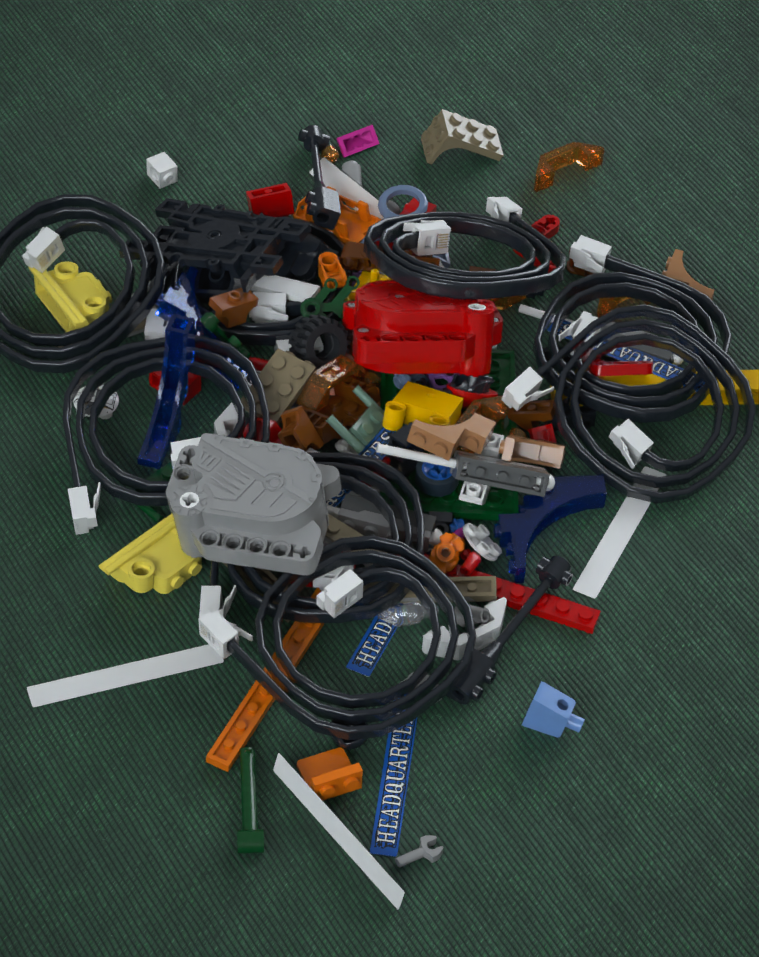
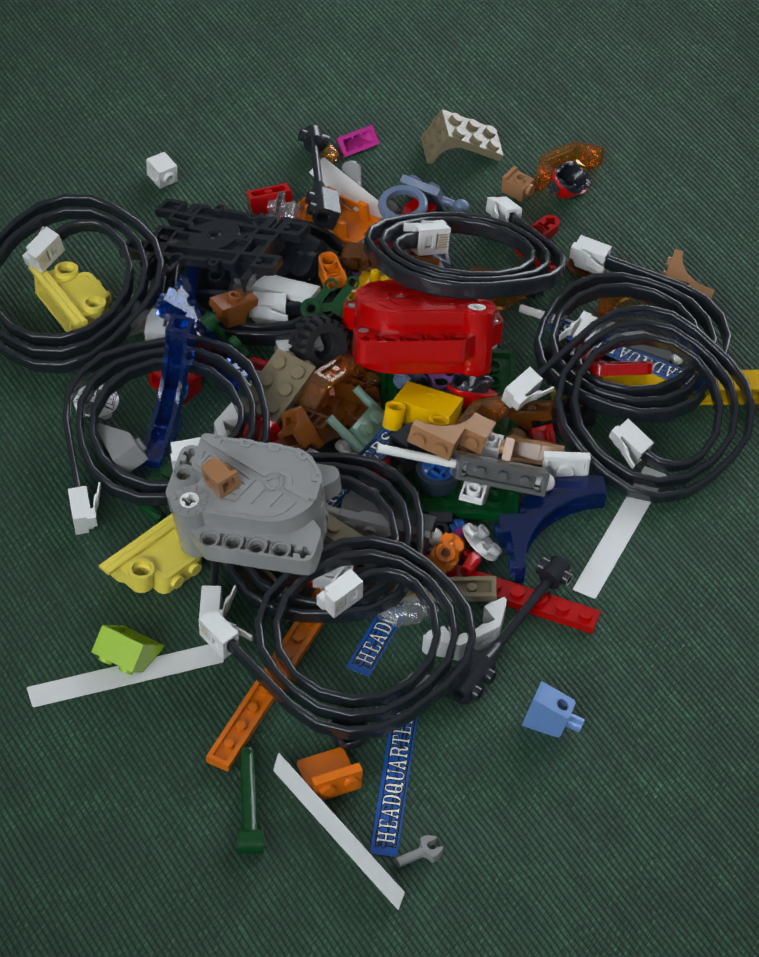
(123, 447): none -> light grey slope
(125, 648): none -> lime slope
(220, 477): none -> medium nougat brick
(280, 208): none -> clear hips
(434, 194): none -> sand blue plate
(480, 615): light grey cone -> none
(517, 184): none -> medium nougat brick
(566, 463): none -> white tile
(569, 180): none -> black hair

